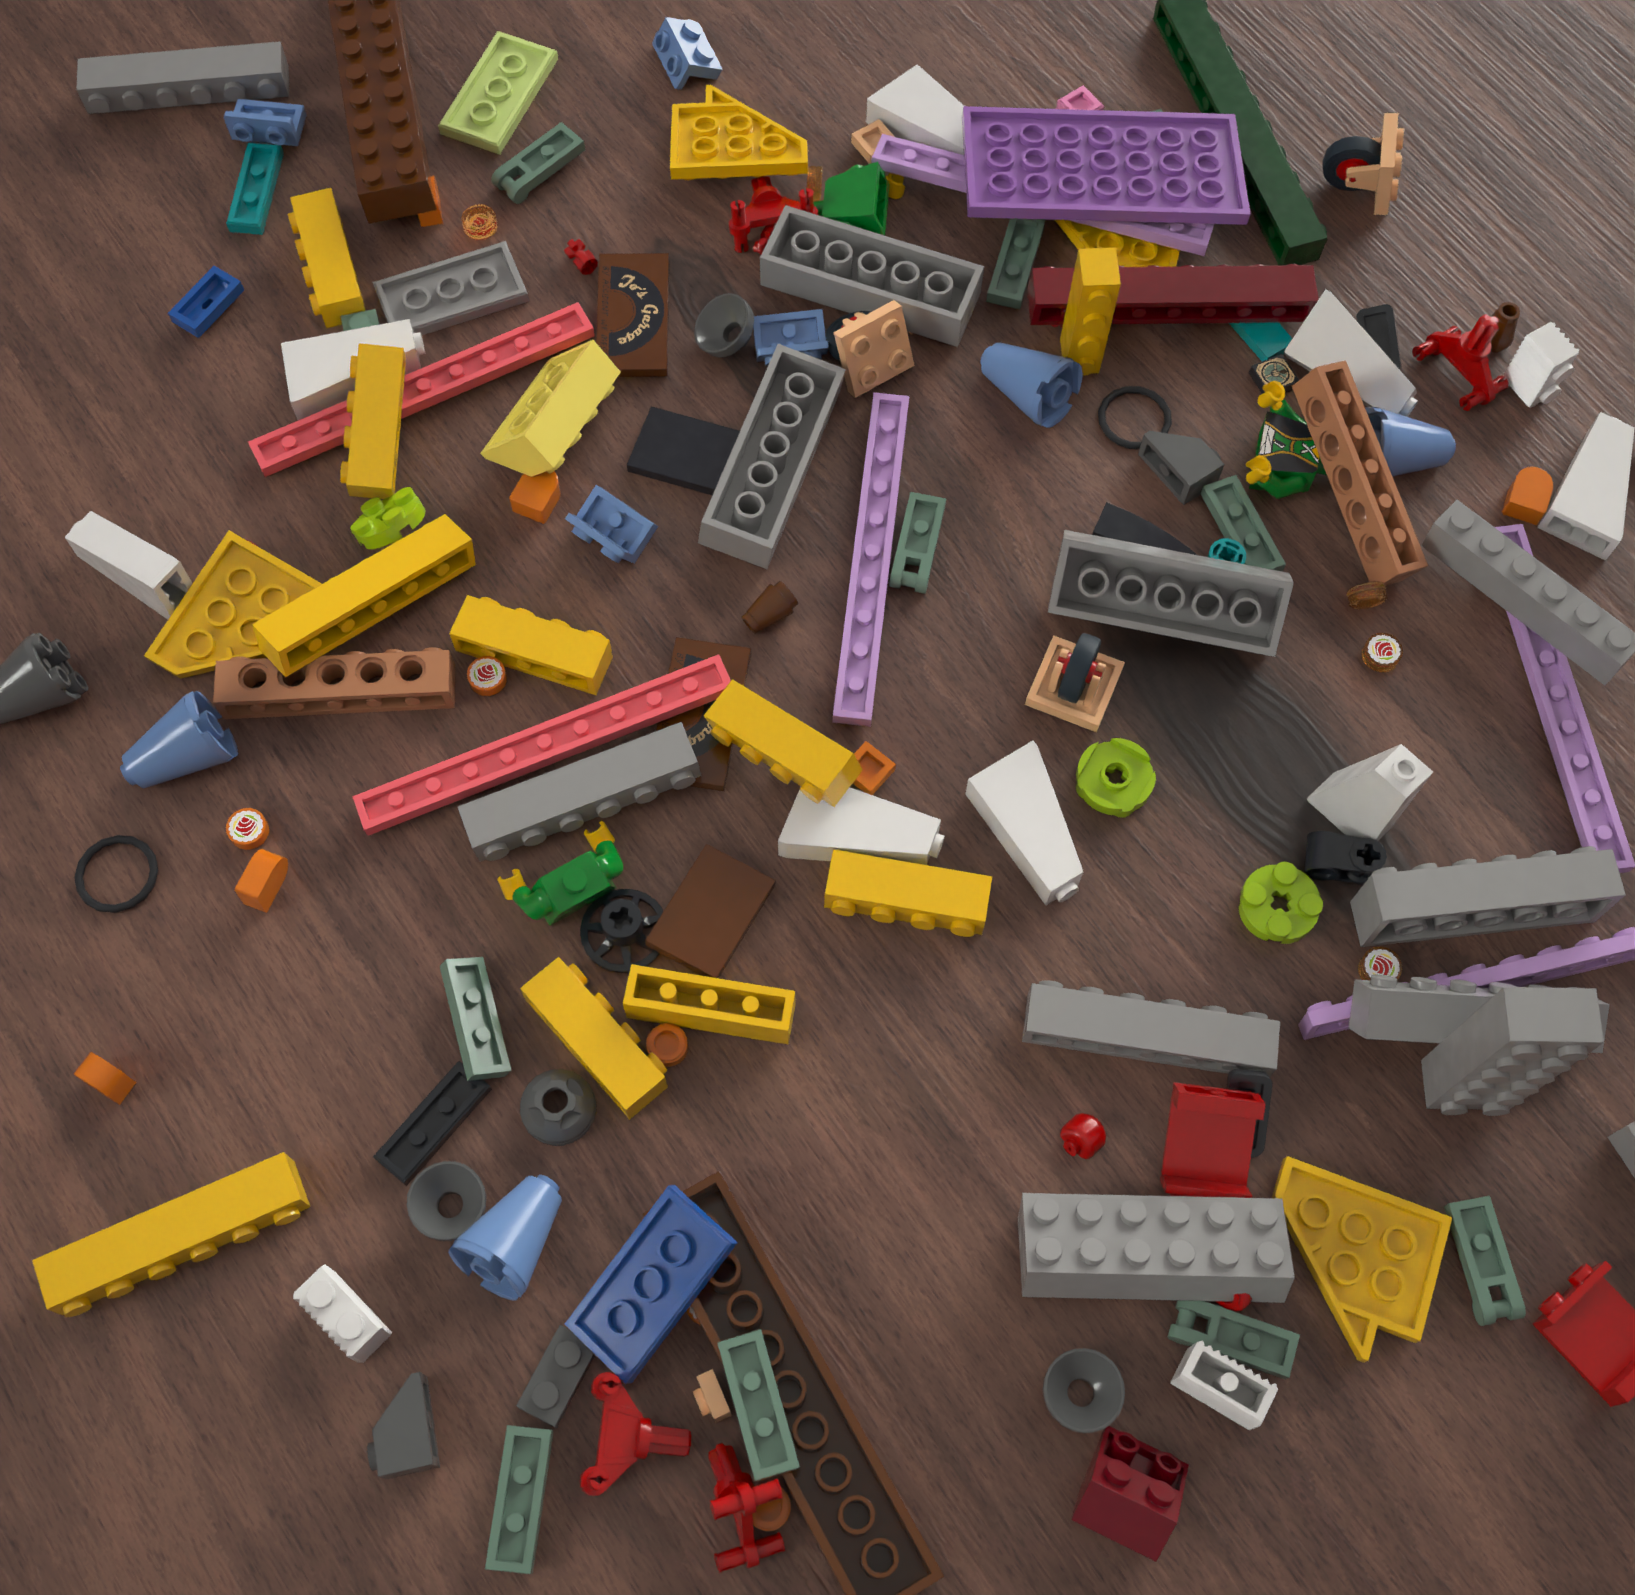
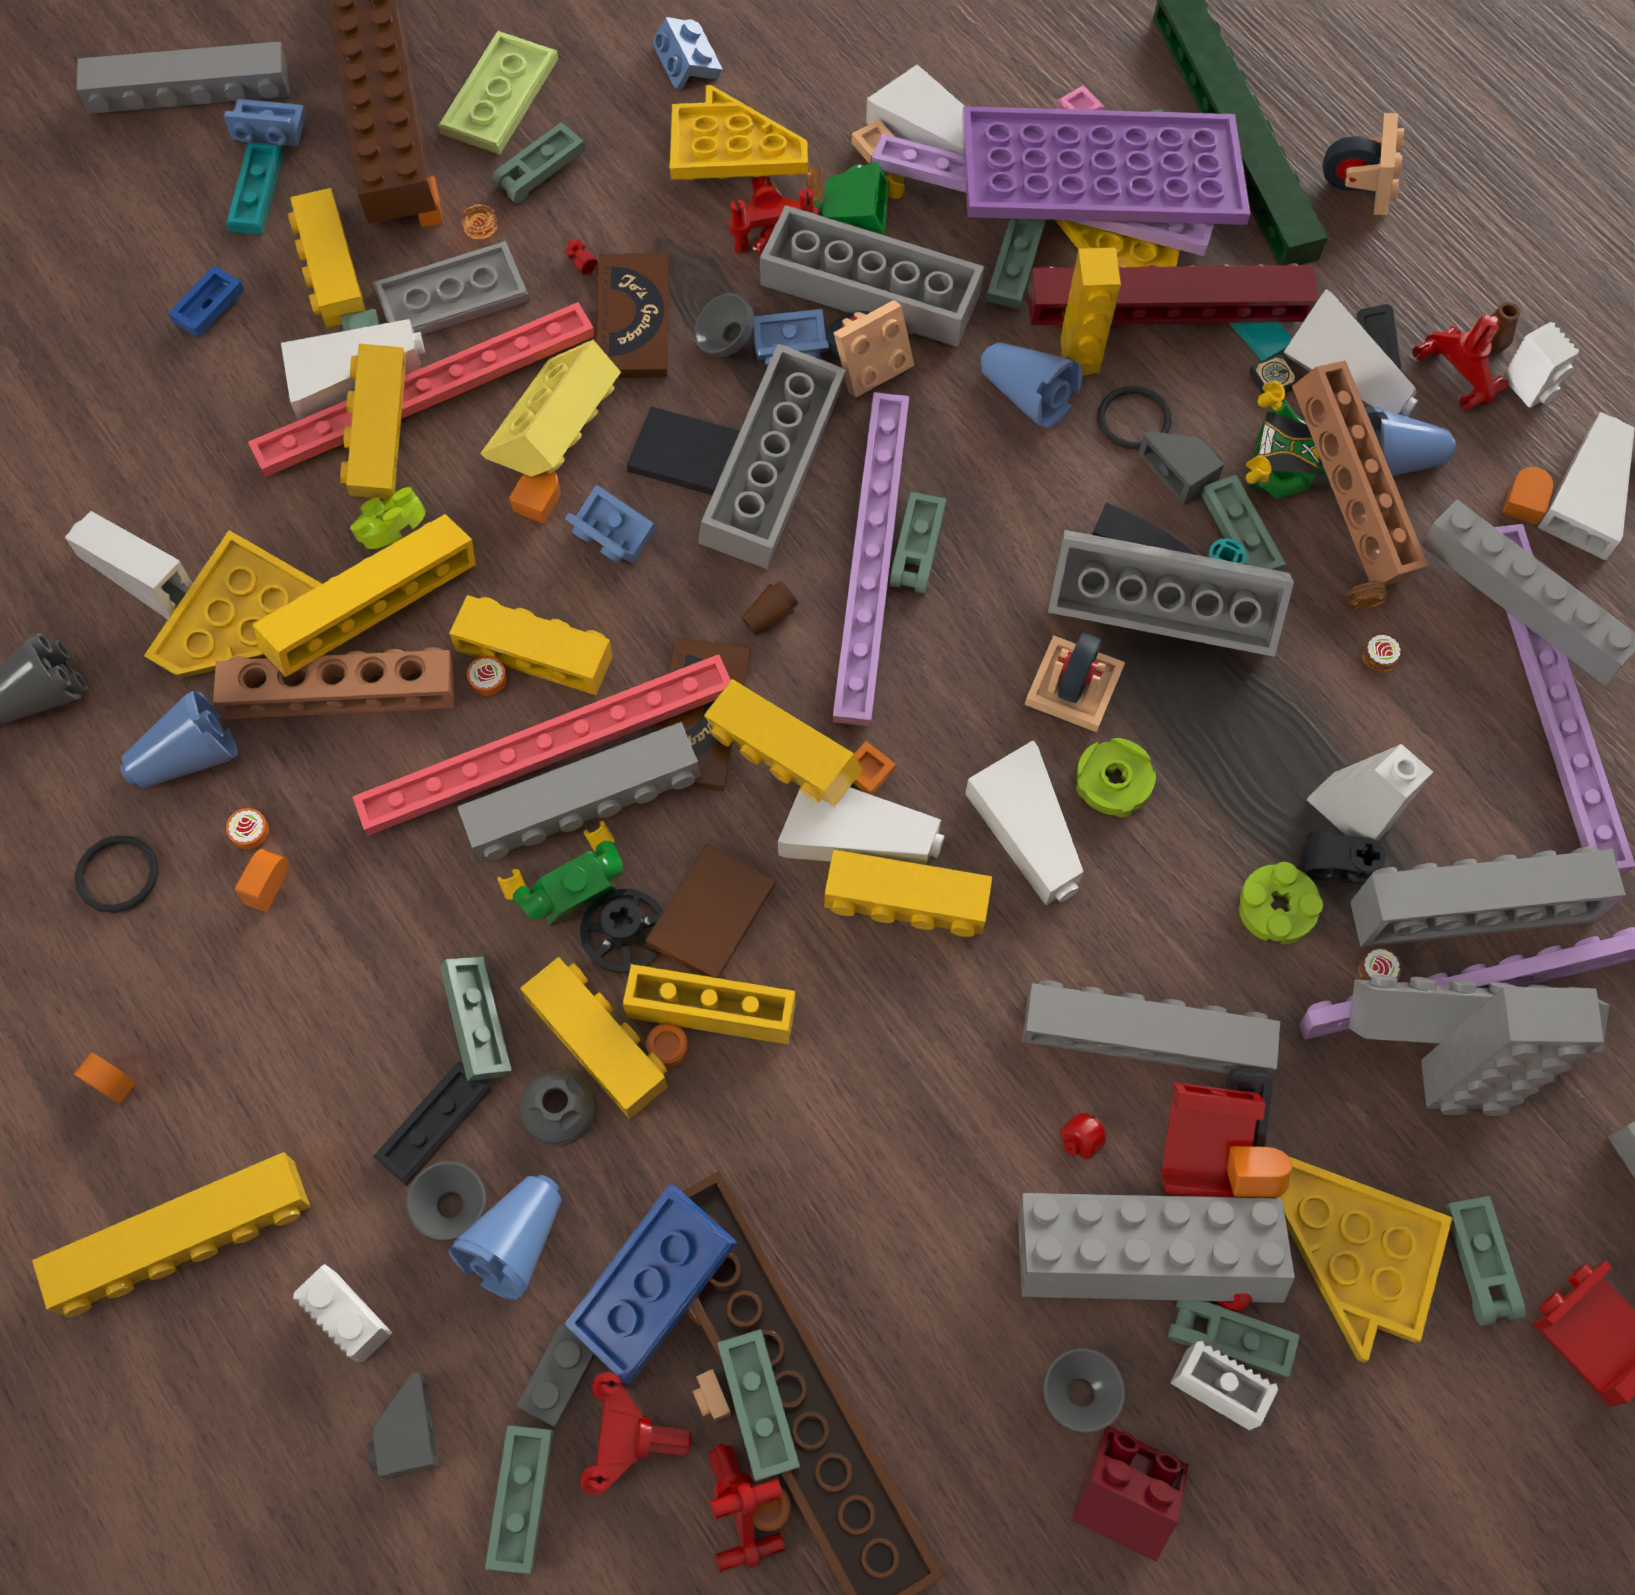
(1258, 1172): none -> orange piece

